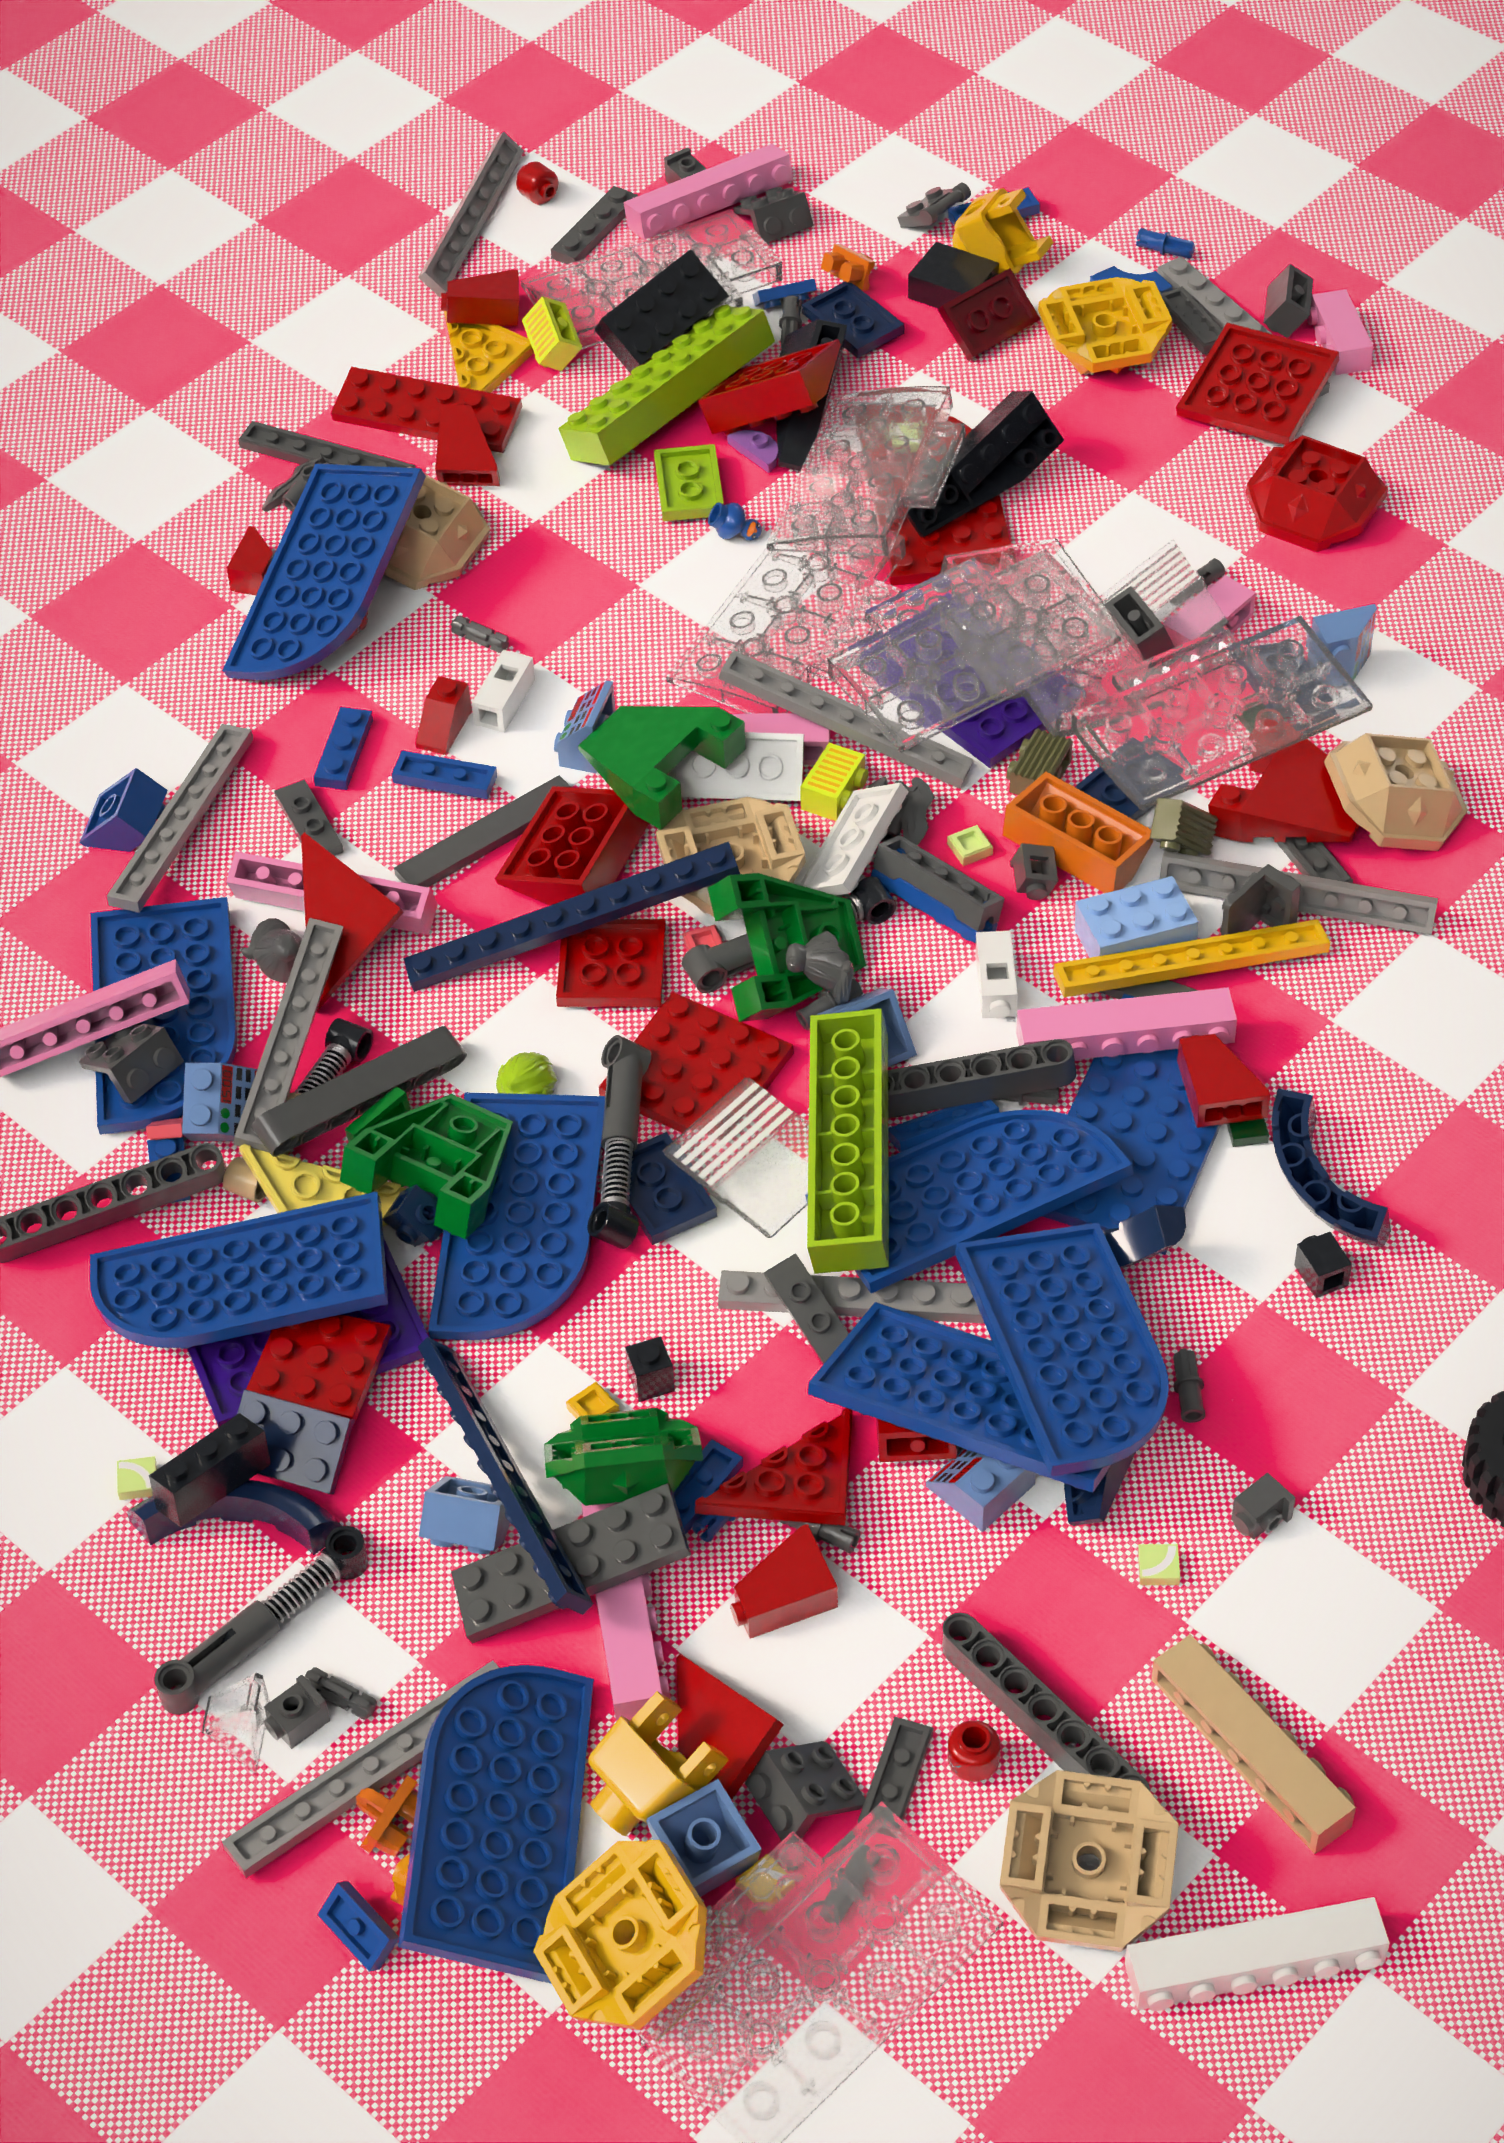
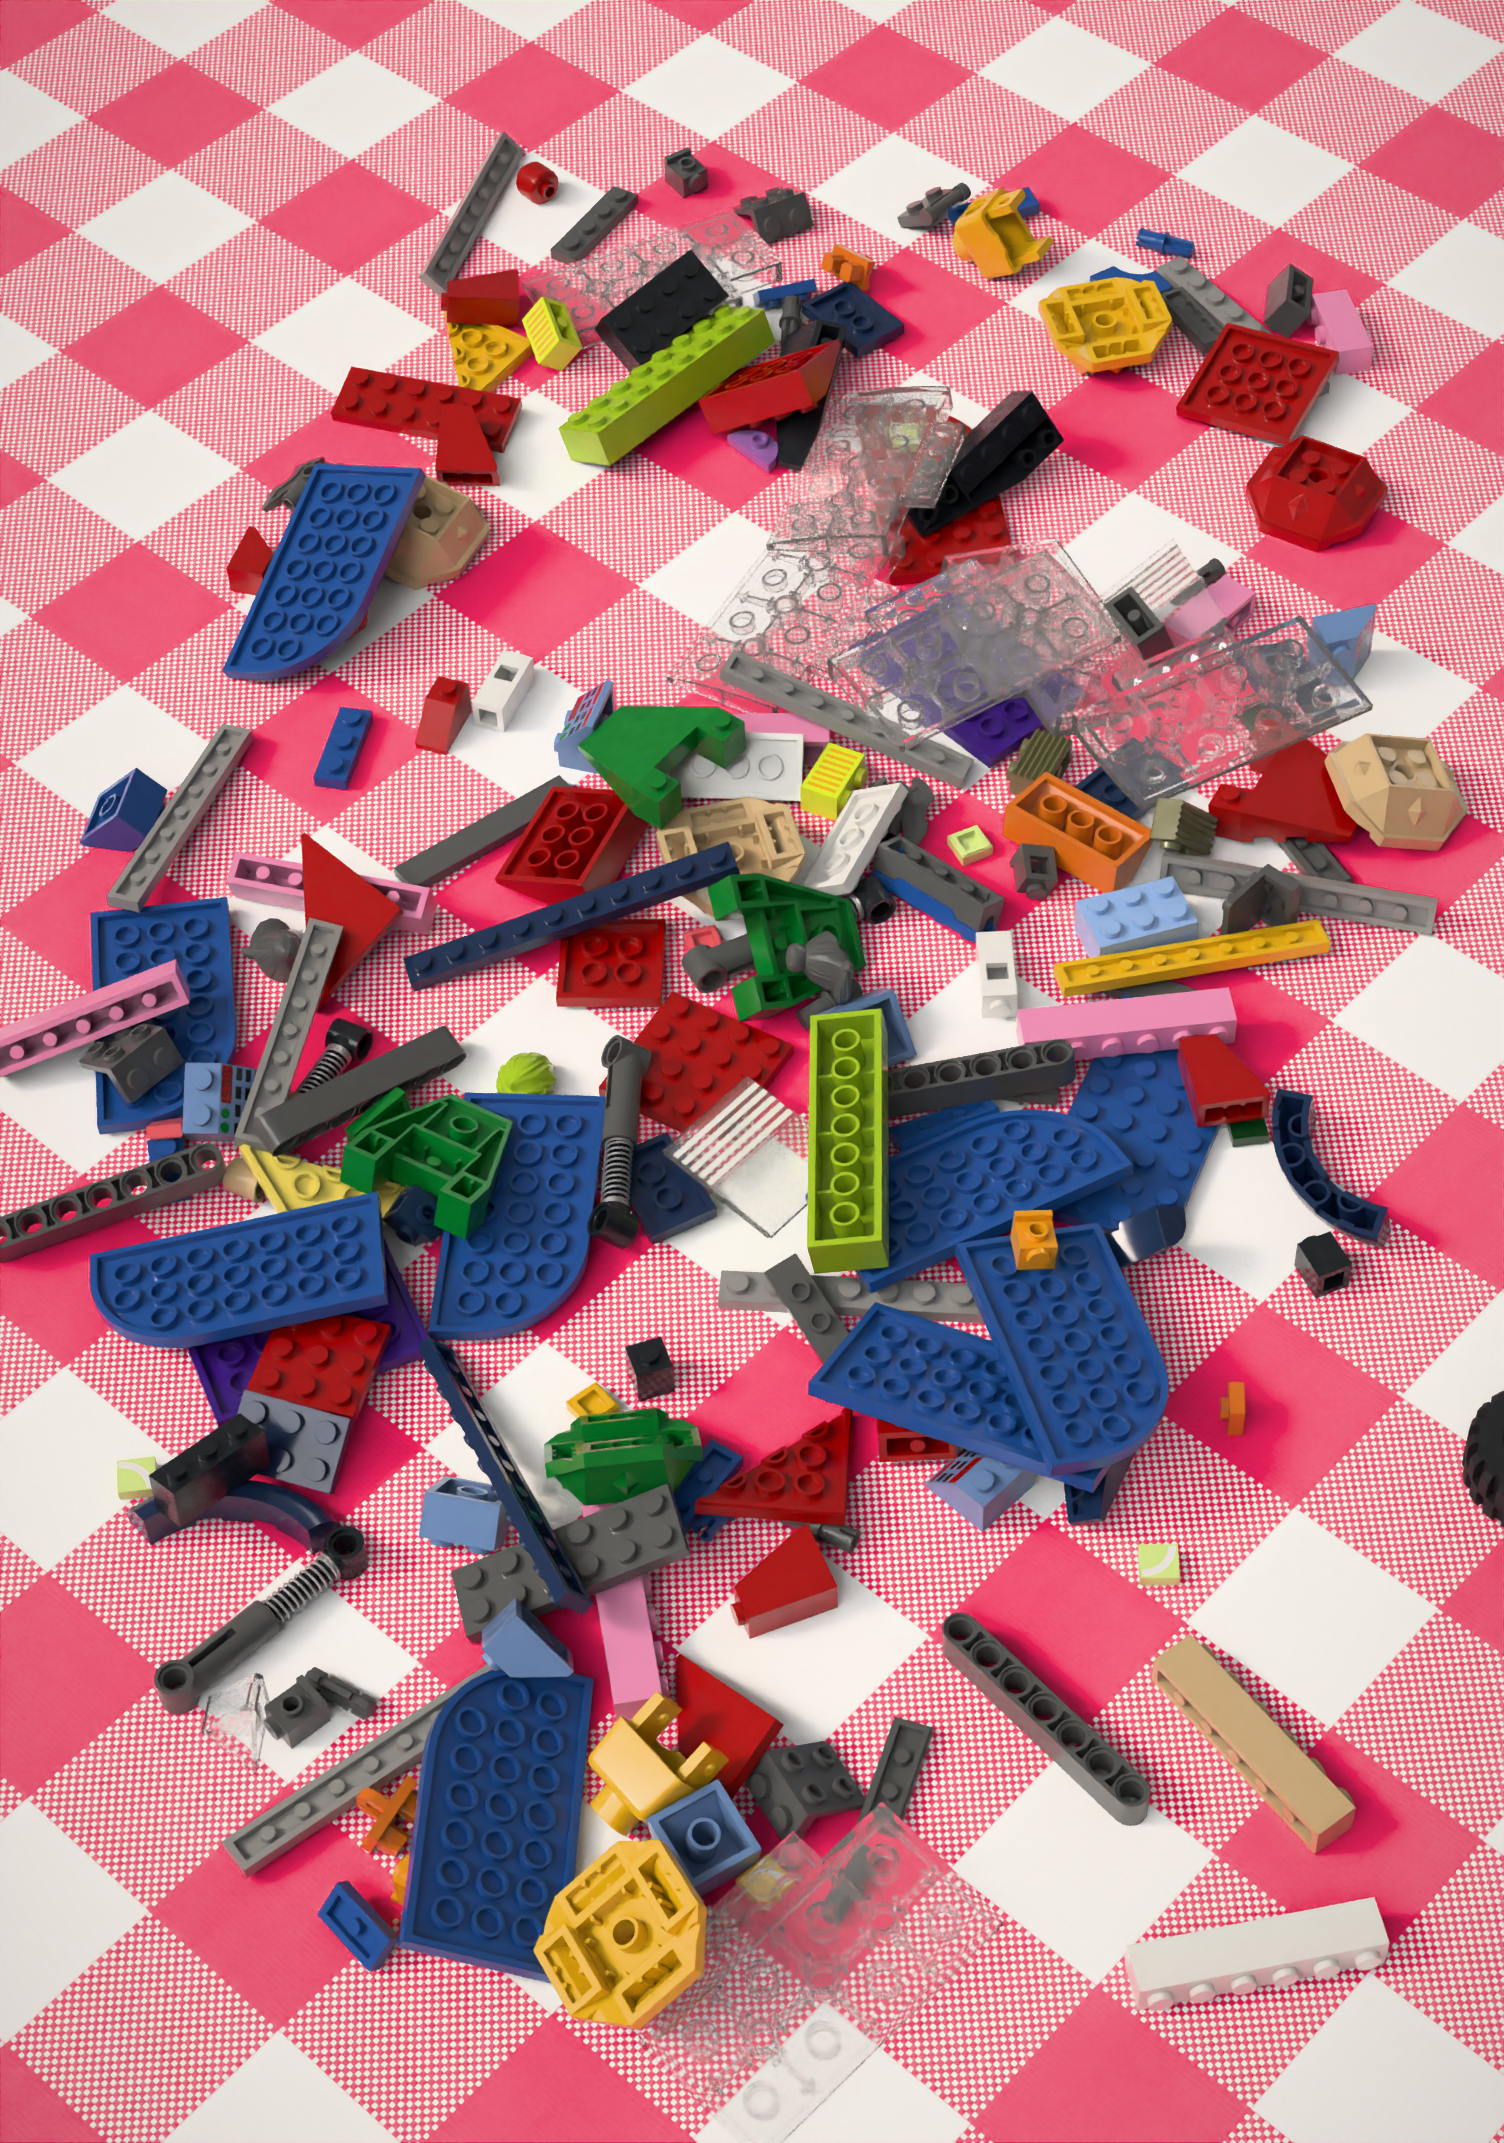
(302, 448): dark grey tile -> none
(307, 816): dark grey plate -> none
(444, 774): blue plate -> none
(479, 634): dark grey axle -> none
(524, 1645): none -> medium blue slope
(687, 481): lime plate -> none
(708, 191): bright pink brick -> none
(730, 521): blue animal -> none
(947, 274): black brick -> none
(973, 1751): red head -> none
(989, 314): dark red plate -> none
(1034, 1240): none -> light orange brick
(1097, 1816): tan piece -> none
(1188, 1386): dark grey axle -> none
(1233, 1408): none -> orange plate
(1262, 1507): dark grey brick -> none

